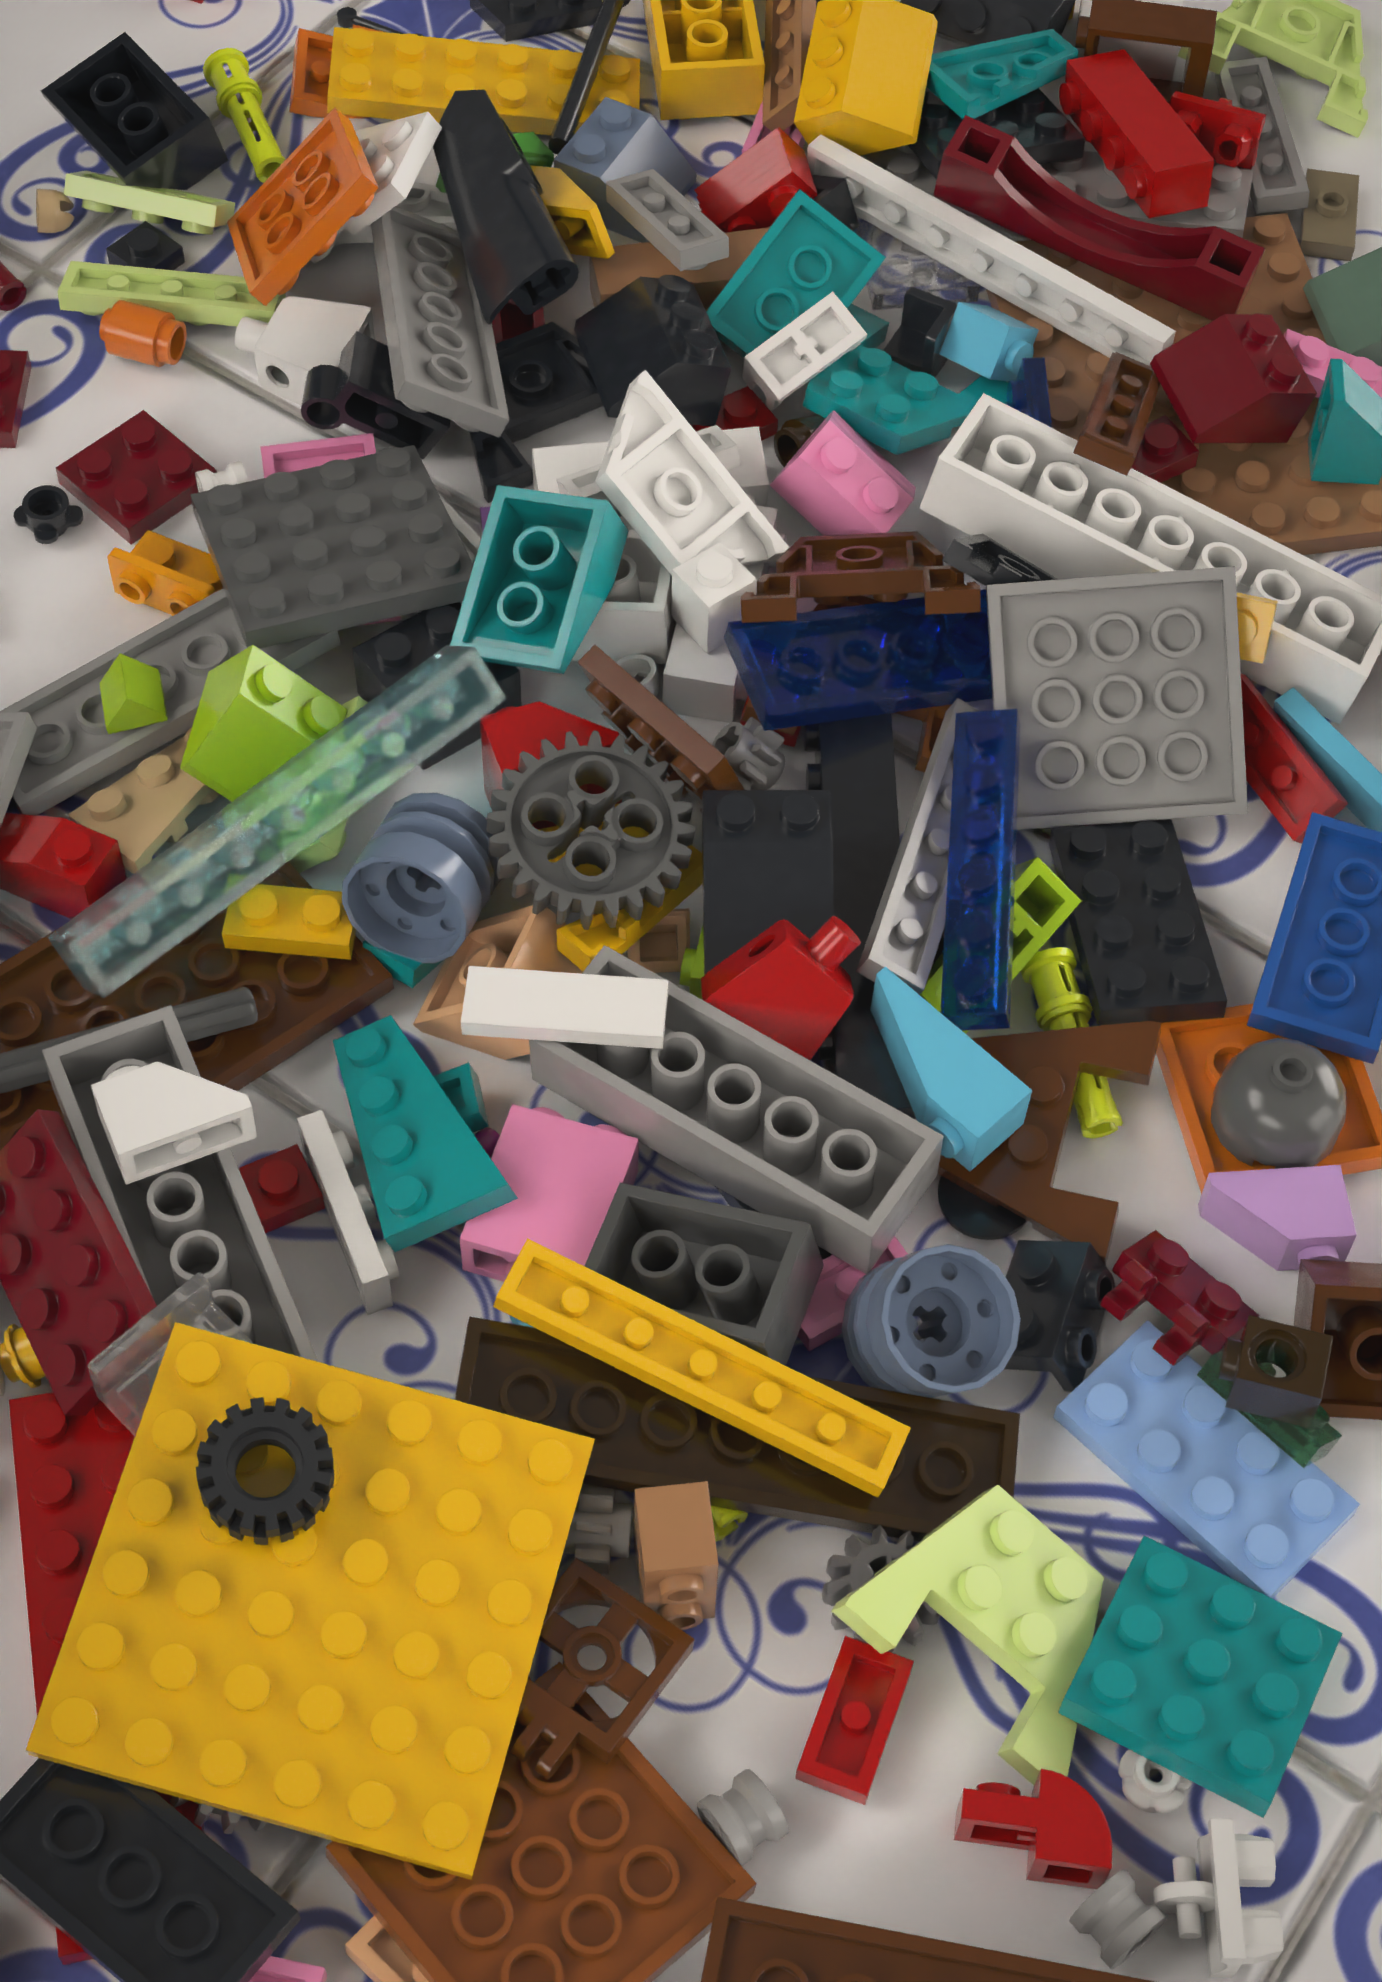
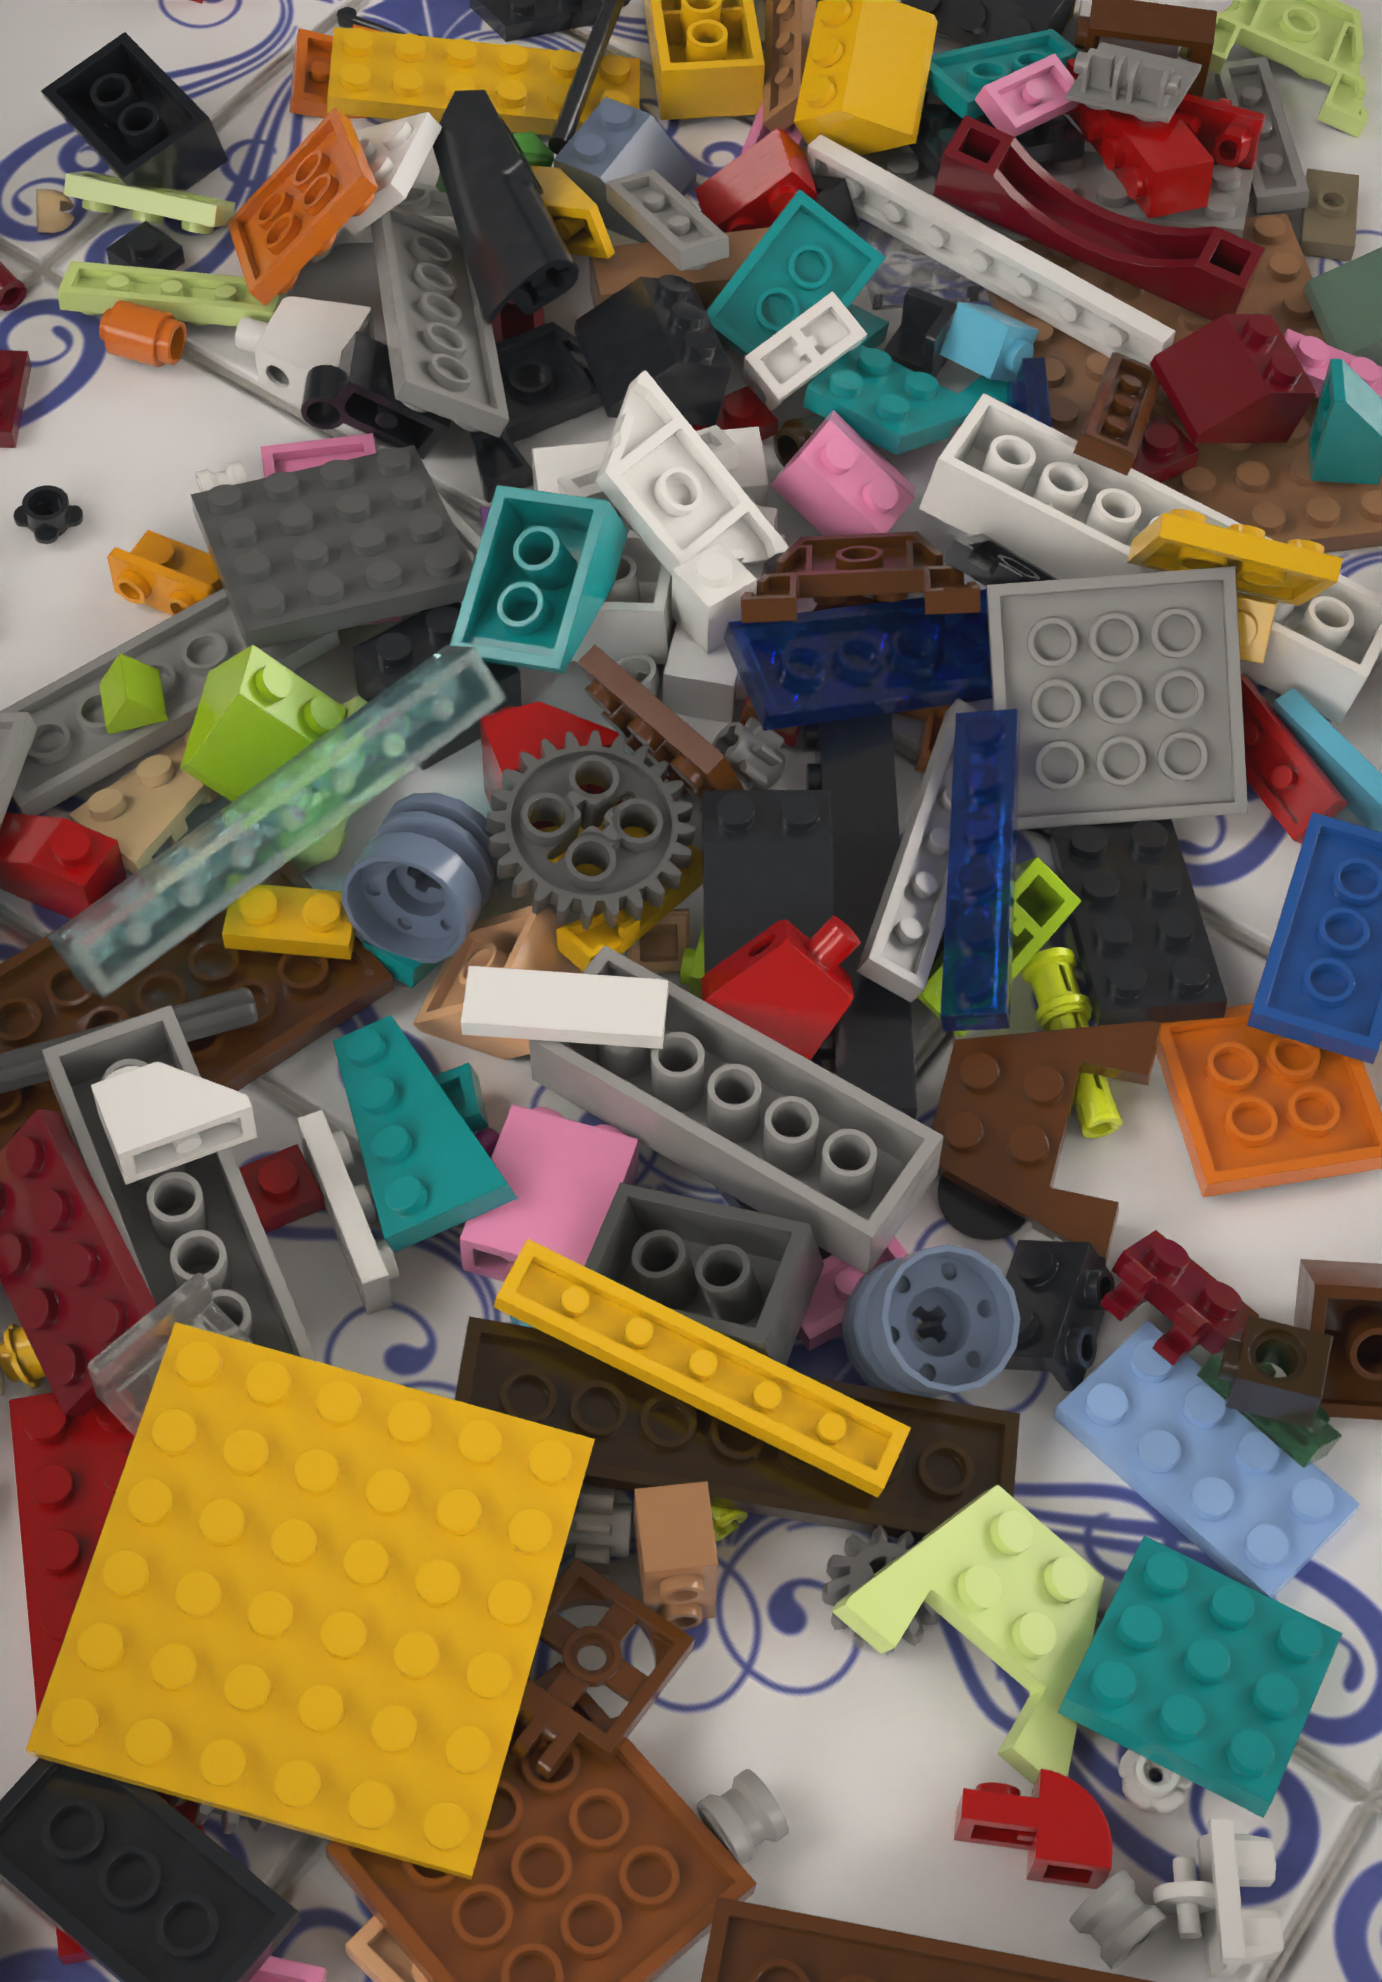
(134, 476): dark red plate -> none
(265, 153): neon yellow pin -> none
(265, 1426): black tyre -> none
(854, 1720): red plate -> none
(947, 1074): medium azure slope -> none
(1028, 96): none -> bright pink plate
(1131, 81): none -> light grey hinge
(1262, 566): none -> yellow plate
(1279, 1104): dark grey cylinder -> none
(1282, 1213): lavender slope -> none

